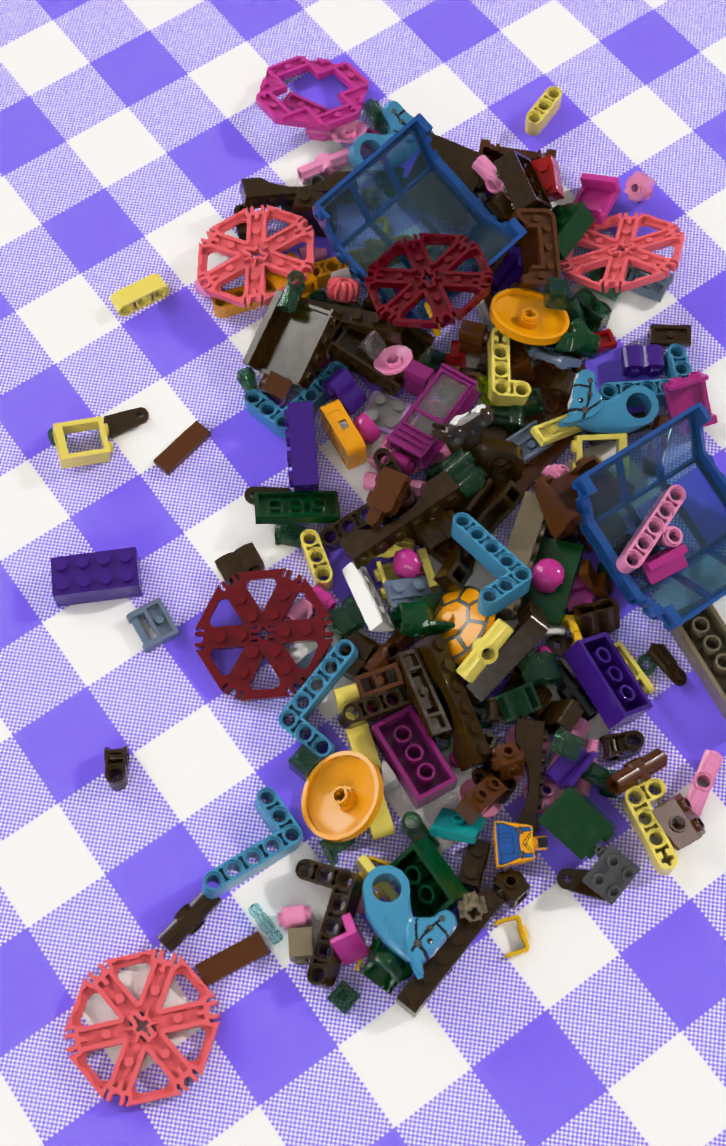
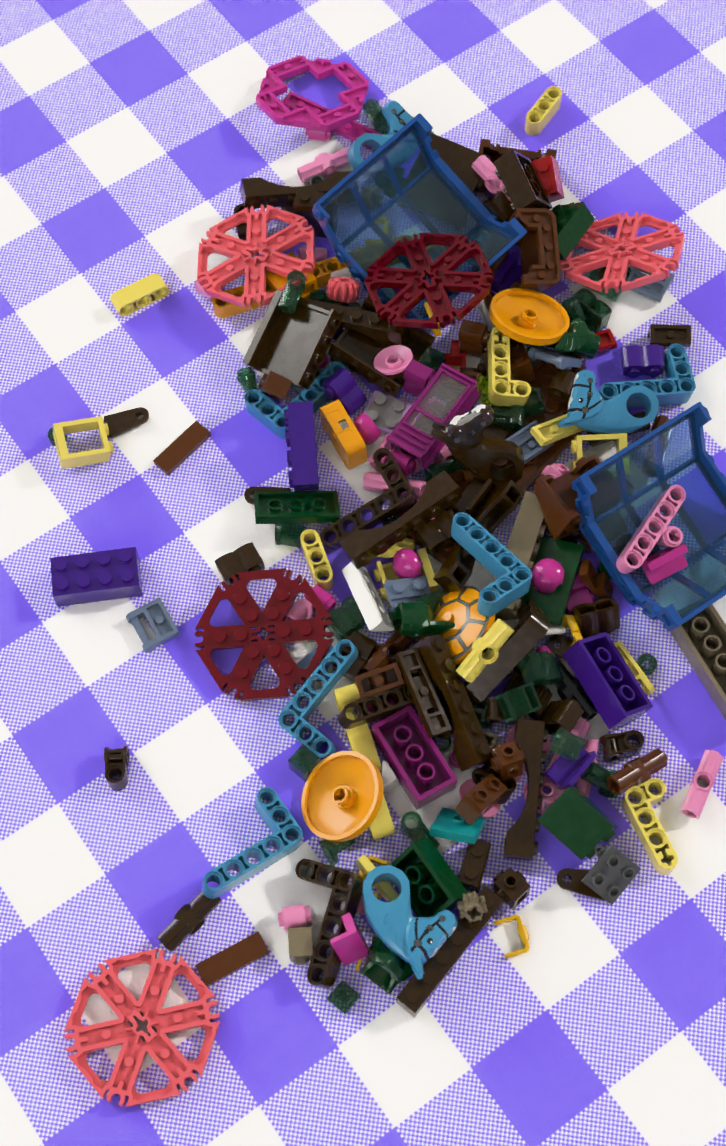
(265, 923): clear light blue axle -> none
(348, 132): bright pink dish -> none
(372, 345): clear tile -> none
(386, 496): reddish brown hinge -> none
(464, 473): clear green brick -> none
(515, 844): torso -> none
(556, 293): clear green brick -> none
(598, 194): dark pink panel -> none
(639, 187): bright pink brick -> none
(667, 663): dark brown piece -> none
(679, 834): brick -> none
(686, 392): dark pink panel -> none

